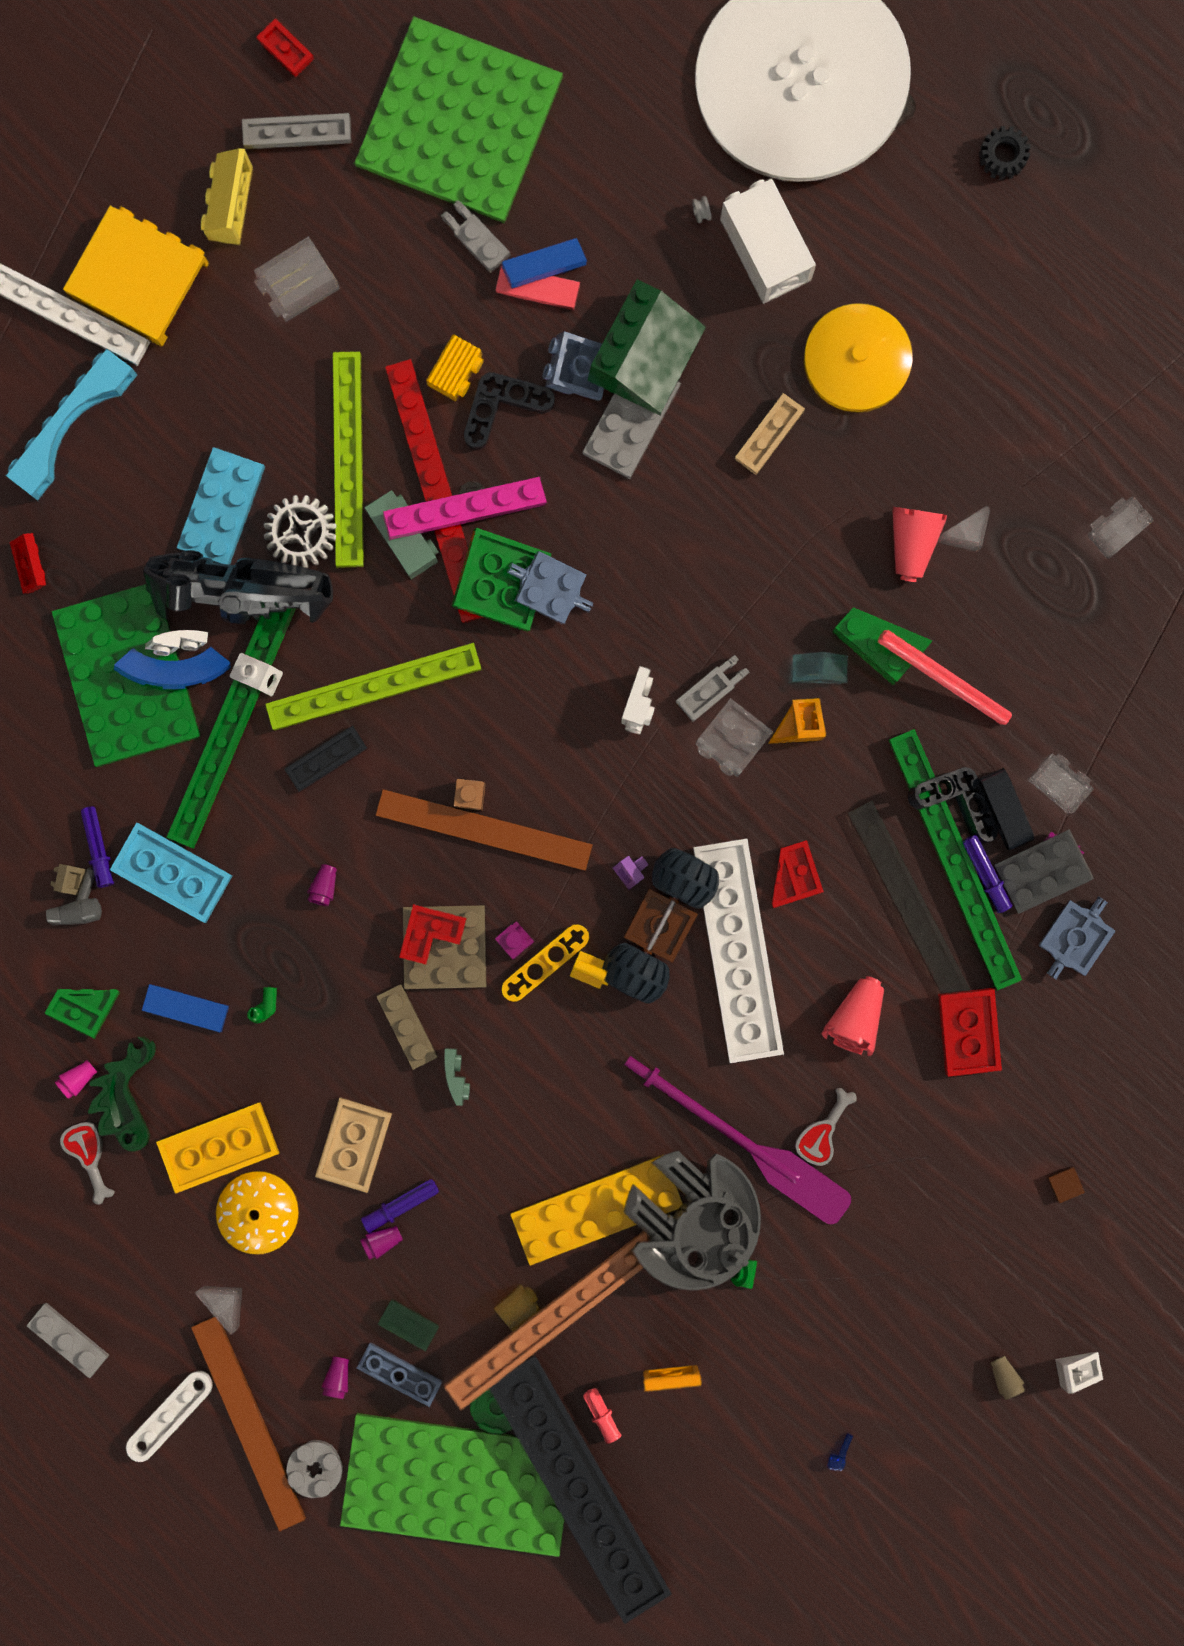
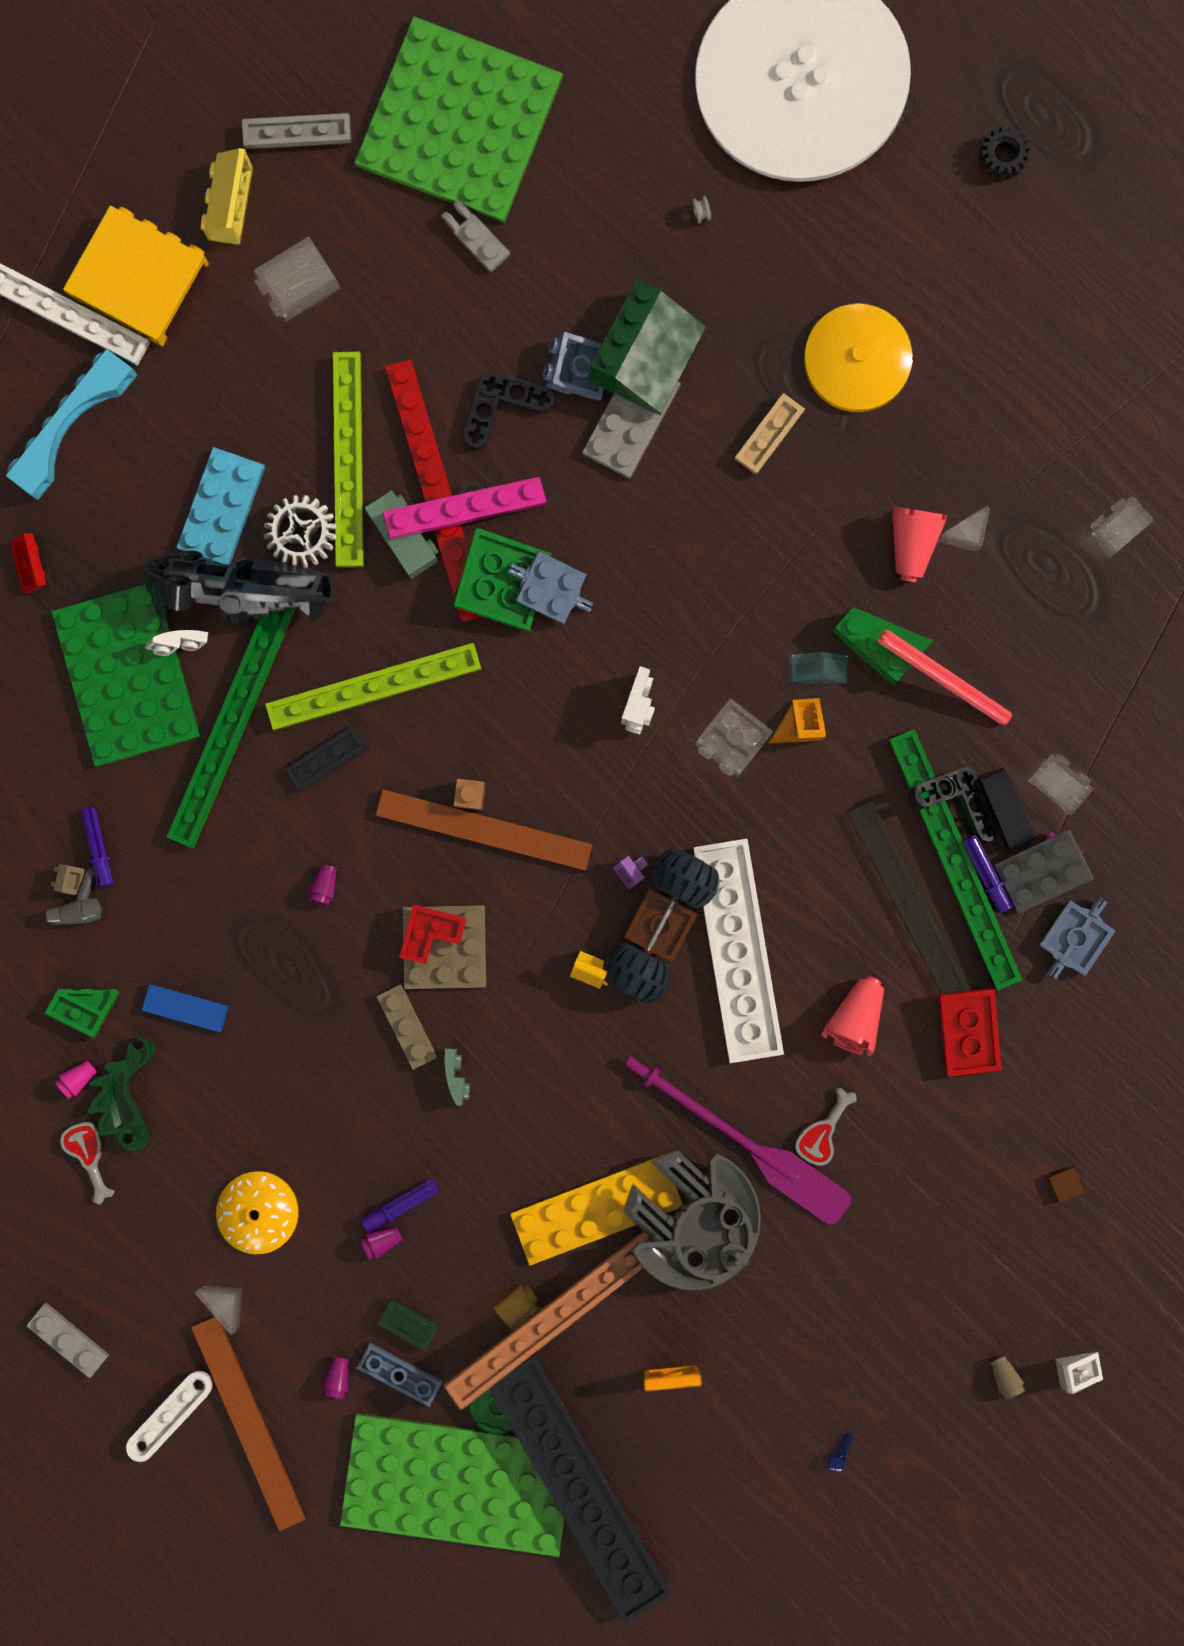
(171, 872): medium azure plate -> none
(172, 673): blue tile -> none
(217, 1147): yellow plate -> none
(255, 674): white bracket -> none
(264, 1009): green arm -> none
(285, 47): red plate -> none
(300, 1477): light grey plate -> none
(353, 1145): tan tile -> none
(455, 368): yellow brick -> none
(514, 940): magenta brick -> none
(544, 263): blue tile -> none
(546, 964): yellow beam -> none
(549, 291): coral tile -> none
(601, 1415): coral axle -> none
(709, 690): light grey hinge -> none
(746, 1275): green plate -> none
(767, 240): white brick -> none
(795, 875): red wing -> none

